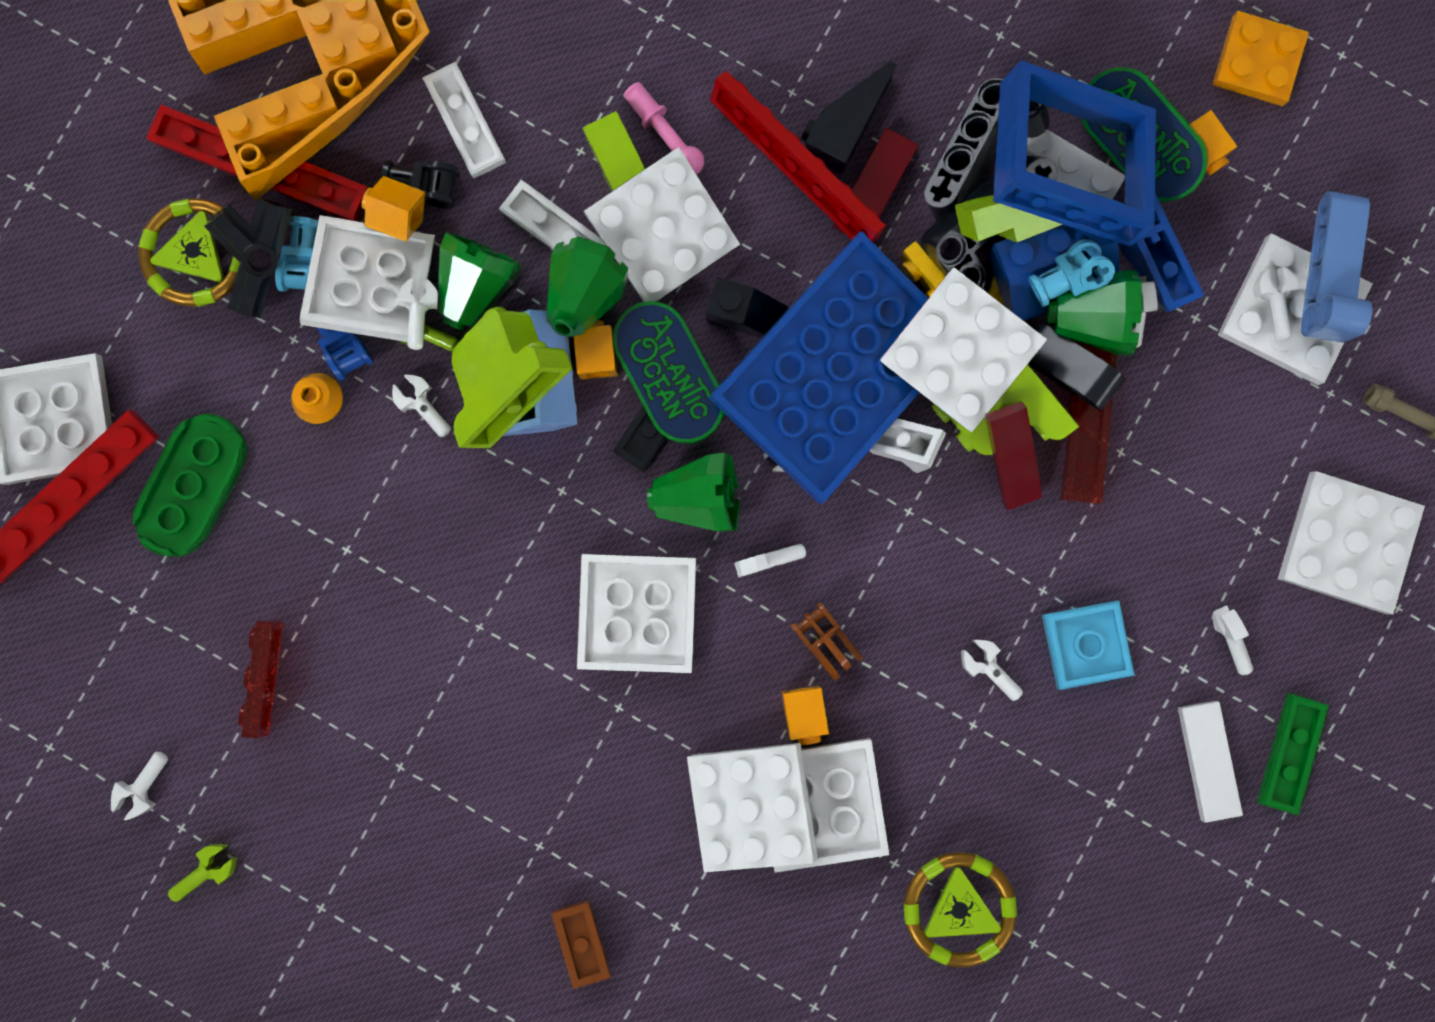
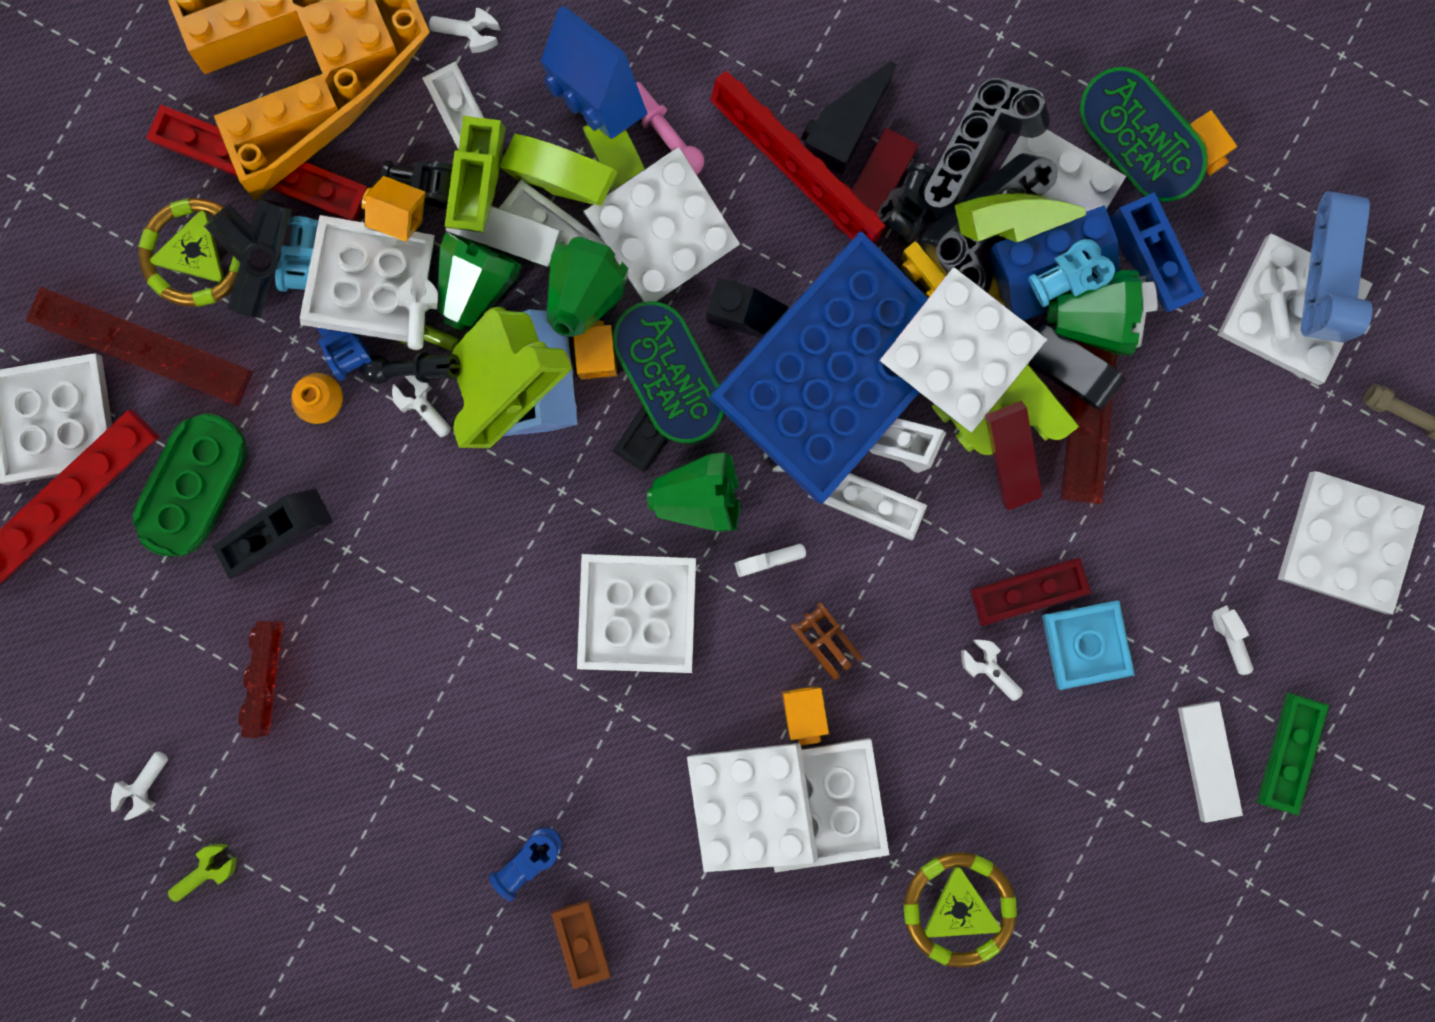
(139, 346): none -> clear red plate
(273, 532): none -> black slope
(423, 367): none -> black pin
(468, 29): none -> white bar
(475, 173): none -> lime slope
(516, 236): none -> white tile
(526, 863): none -> blue connector
(557, 170): none -> lime slope
(591, 75): none -> blue slope
(877, 506): none -> white tile
(906, 206): none -> black connector
(1030, 591): none -> dark red tile
(1060, 201): blue window -> none
(1260, 58): light orange plate -> none

